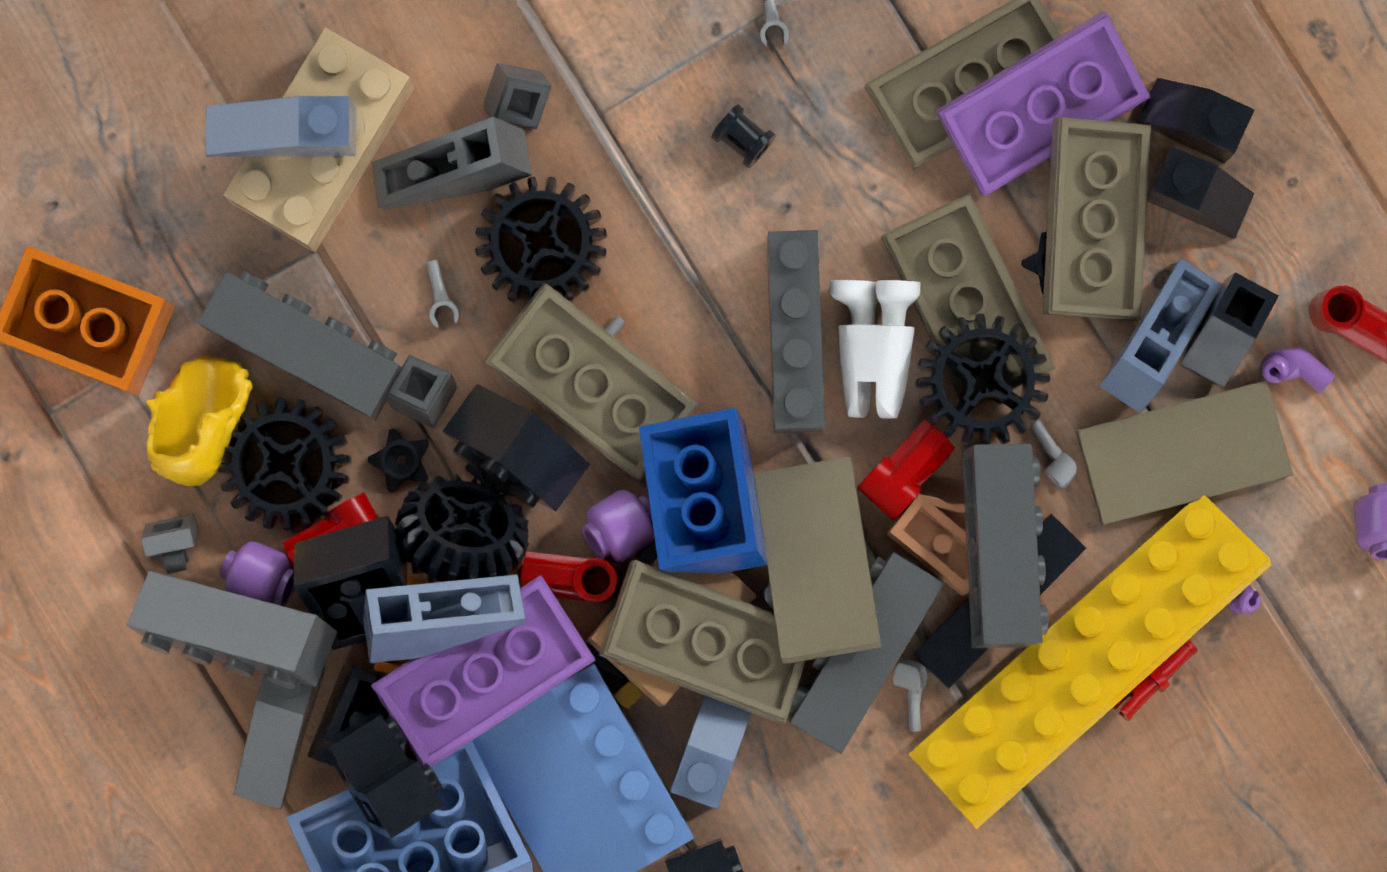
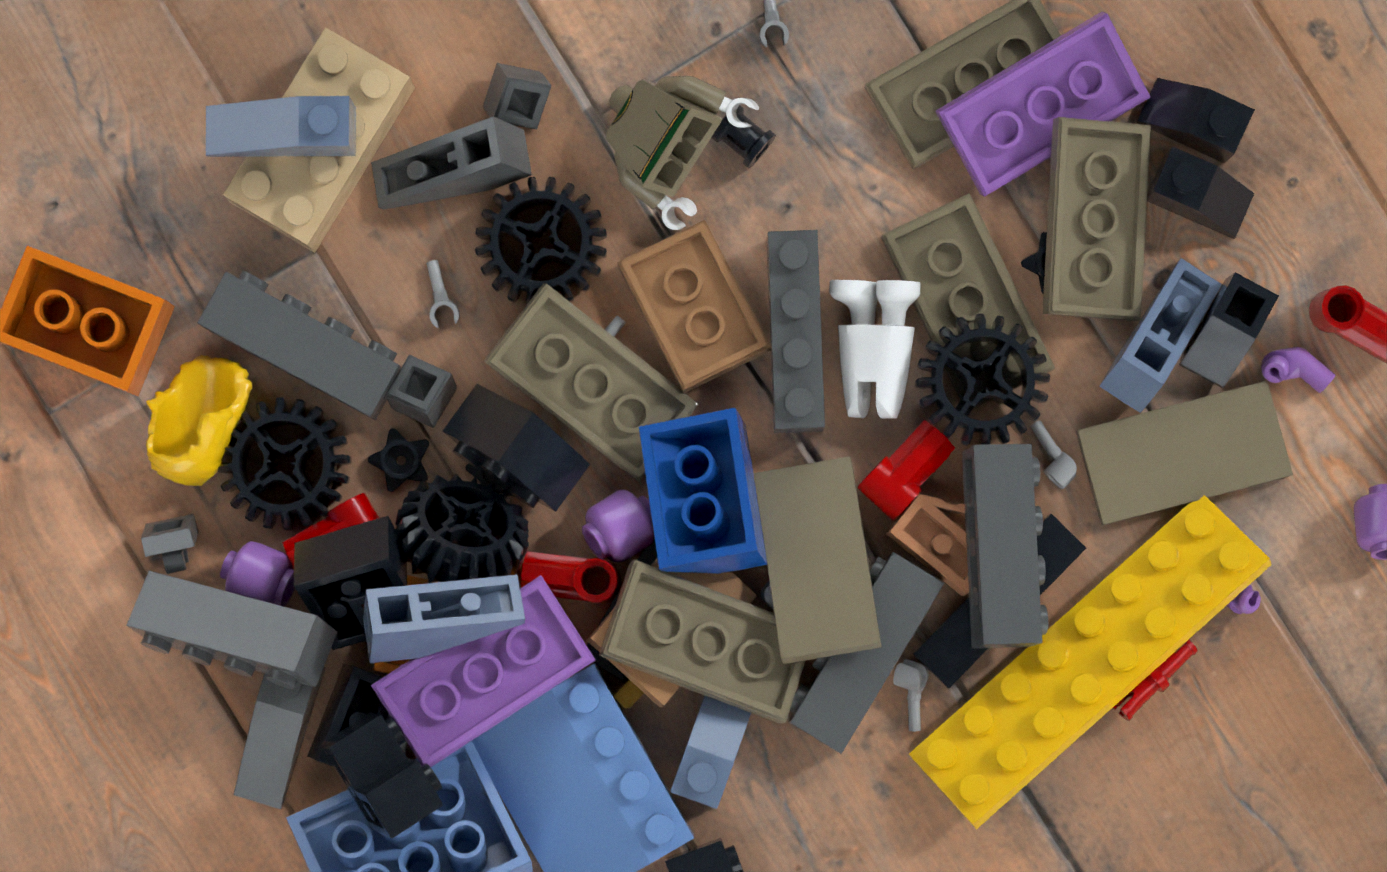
(662, 135): none -> dark tan torso
(694, 306): none -> medium nougat tile

